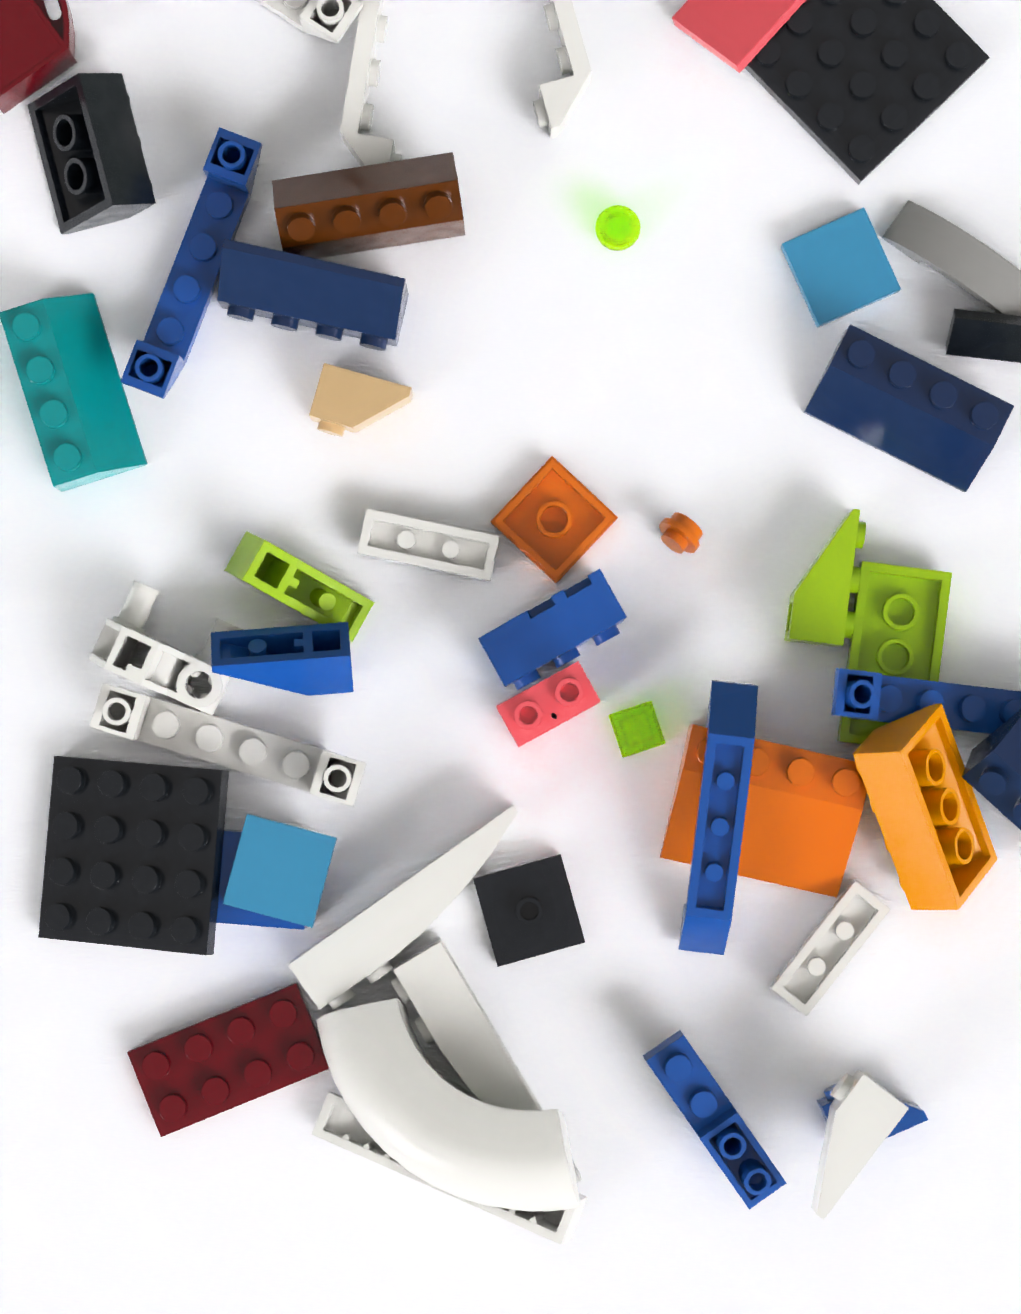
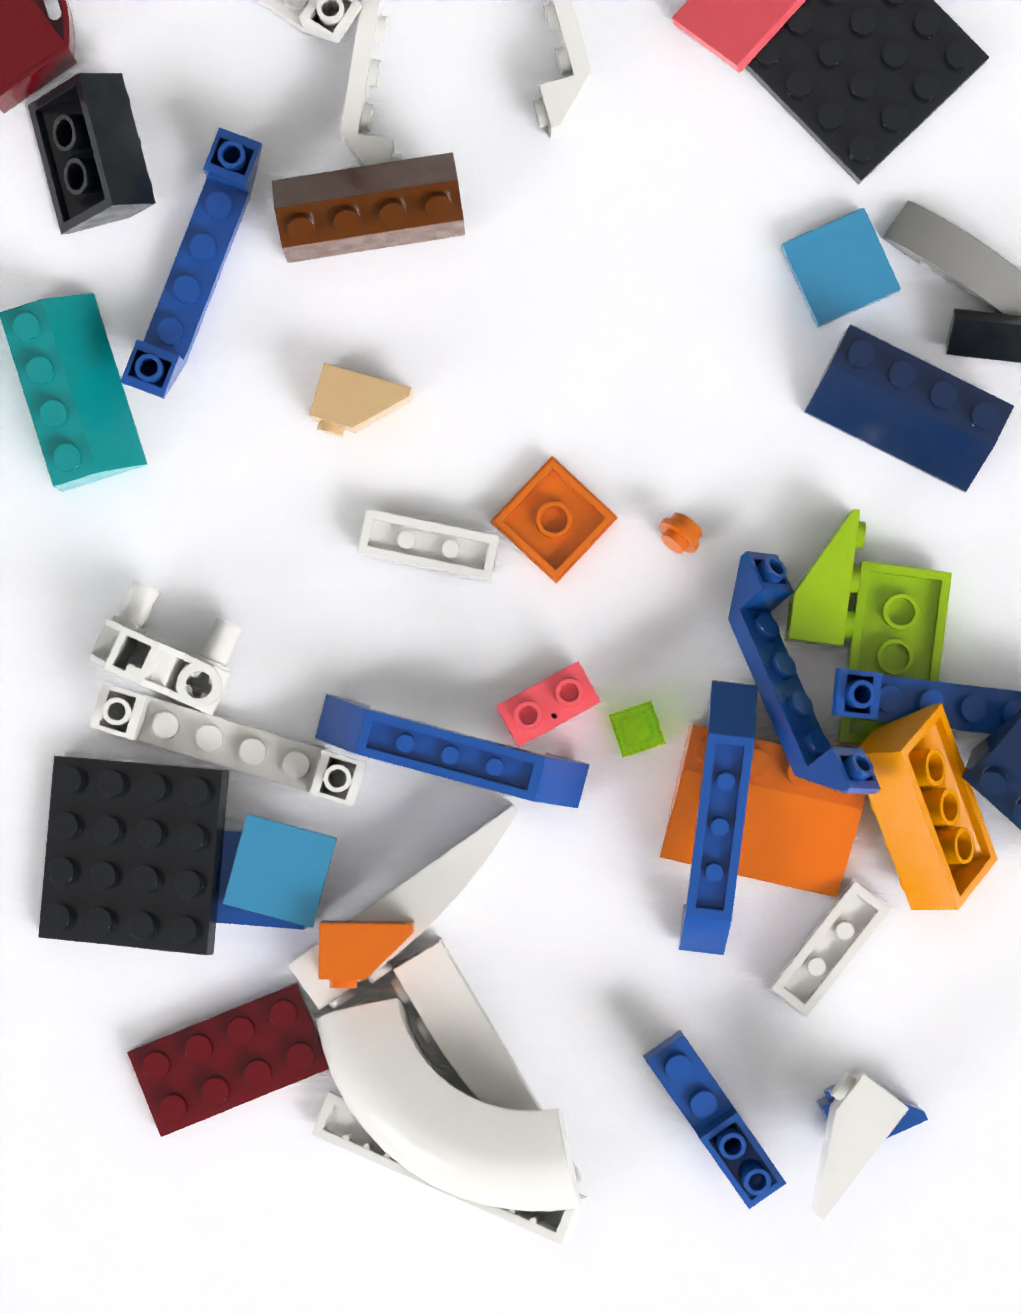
(288, 658): blue slope -> none
(297, 584): lime slope -> none
(311, 294): dark blue slope -> none
(357, 948): none -> orange slope
(451, 753): none -> blue slope
(529, 910): black plate -> none
(554, 631): blue wedge -> none
(617, 228): clear neon green plate -> none
(757, 591): none -> blue slope

